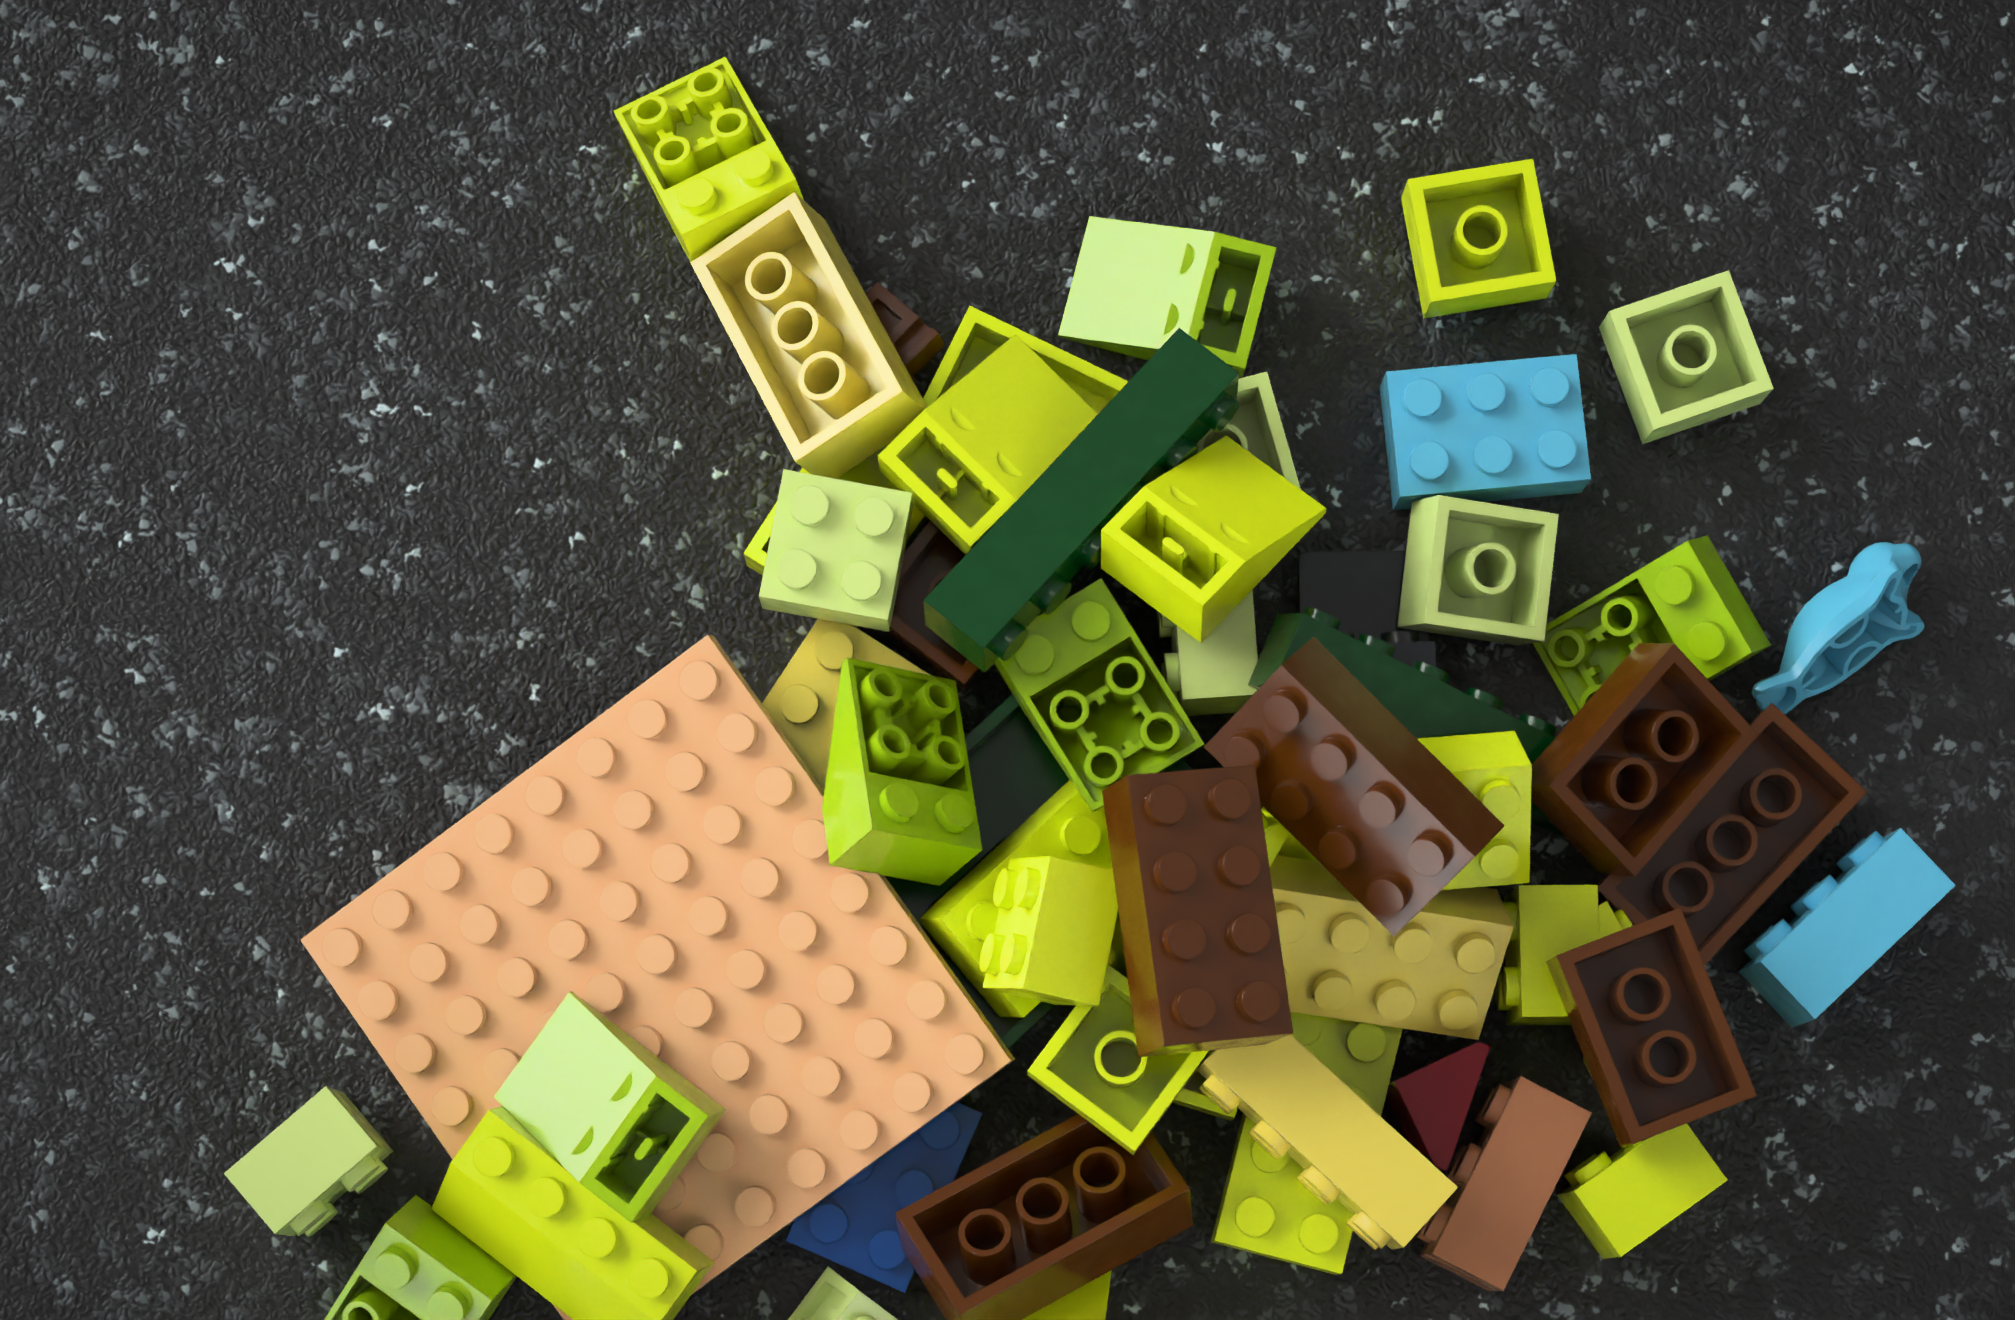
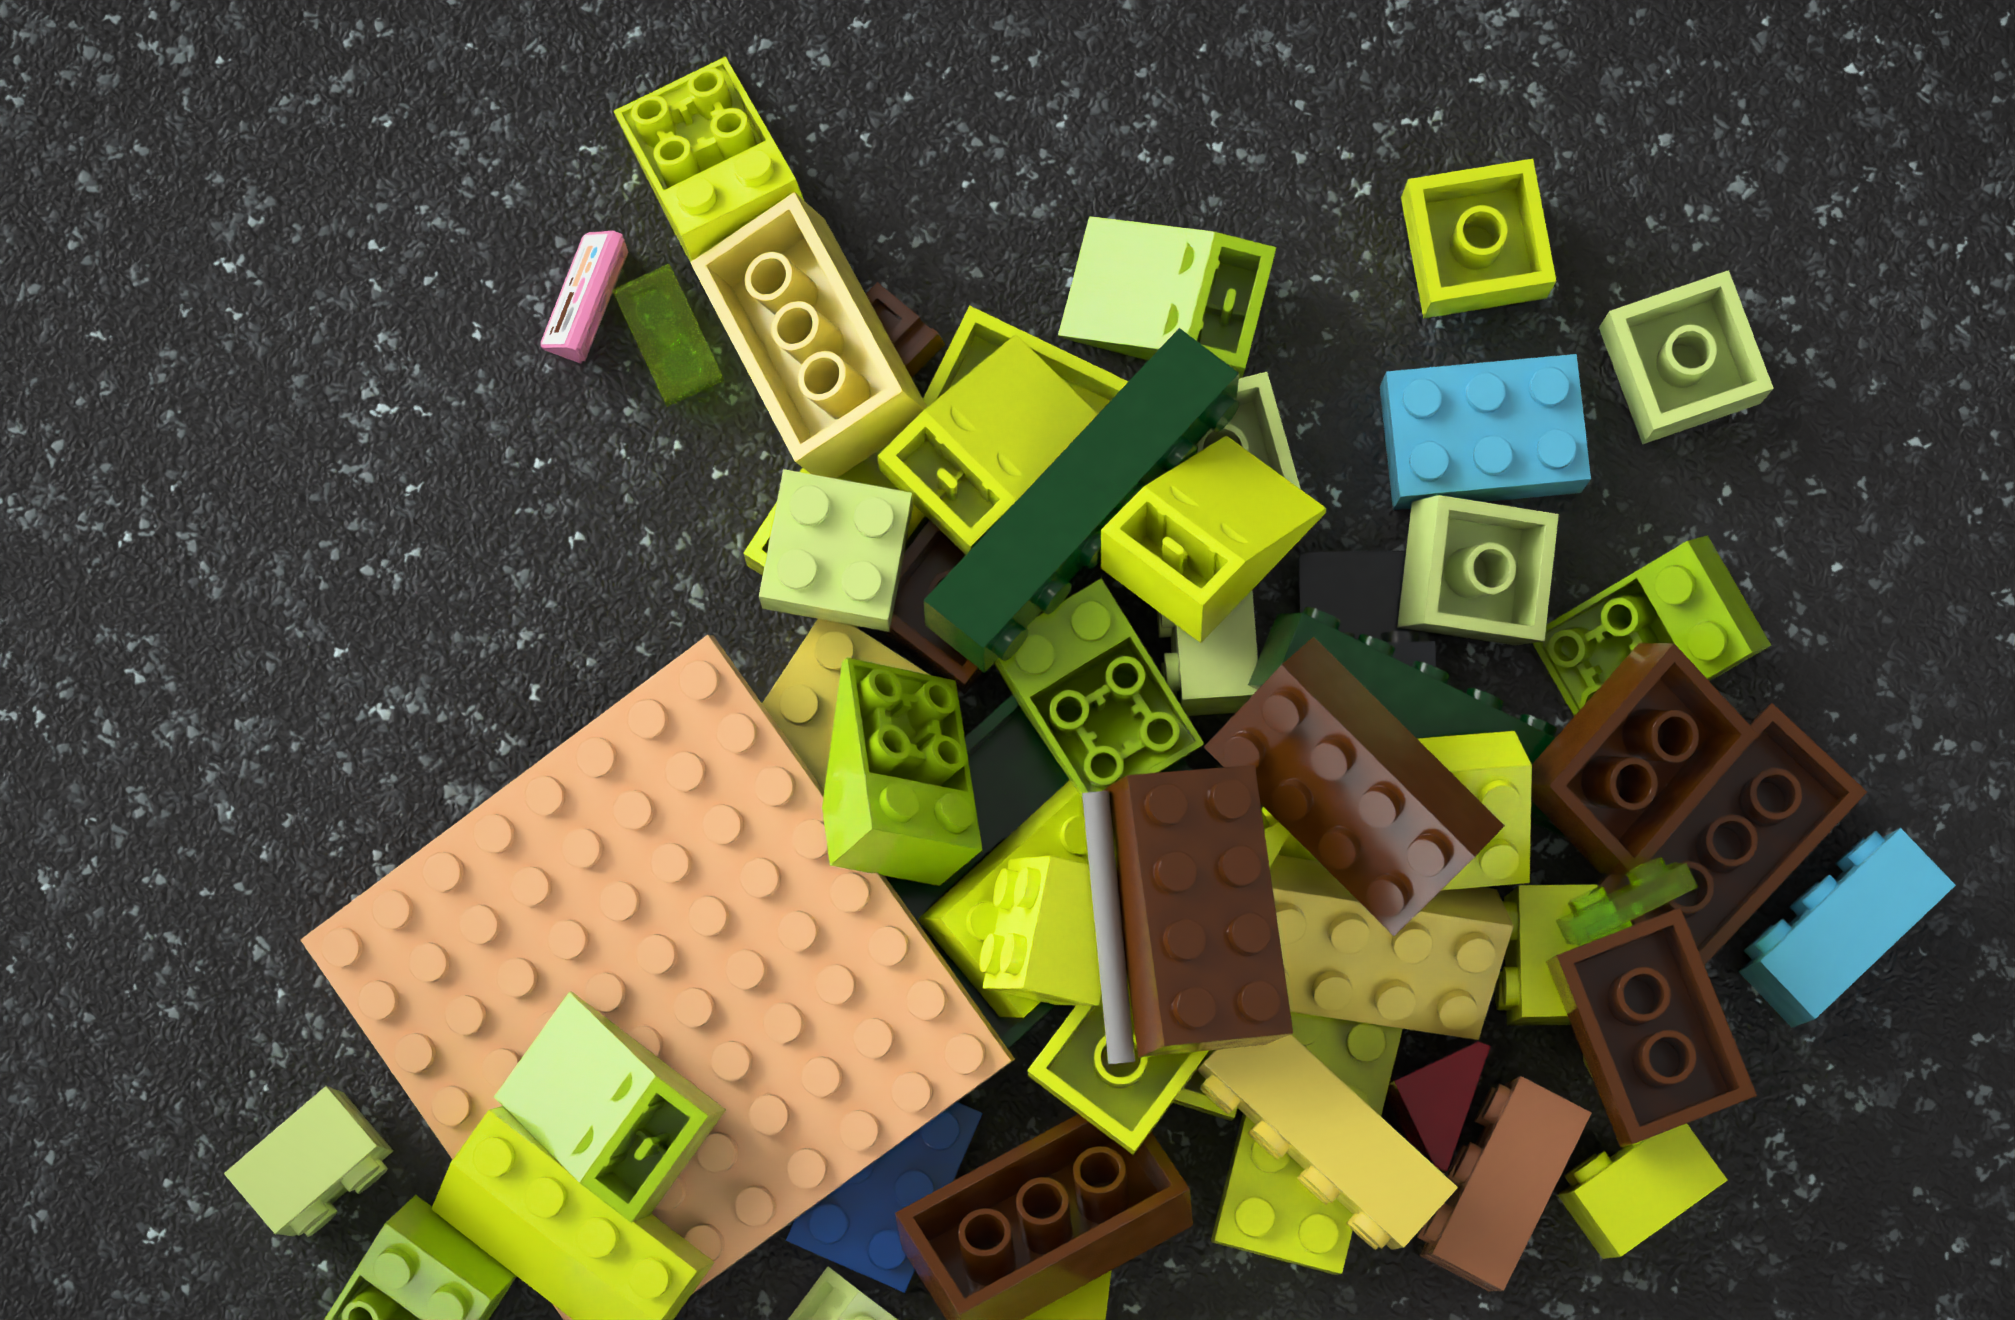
(585, 295): none -> bright pink slope
(667, 335): none -> clear neon green plate
(1108, 927): none -> light grey bar
(1649, 888): none -> clear neon green plate
(1846, 626): medium azure animal -> none

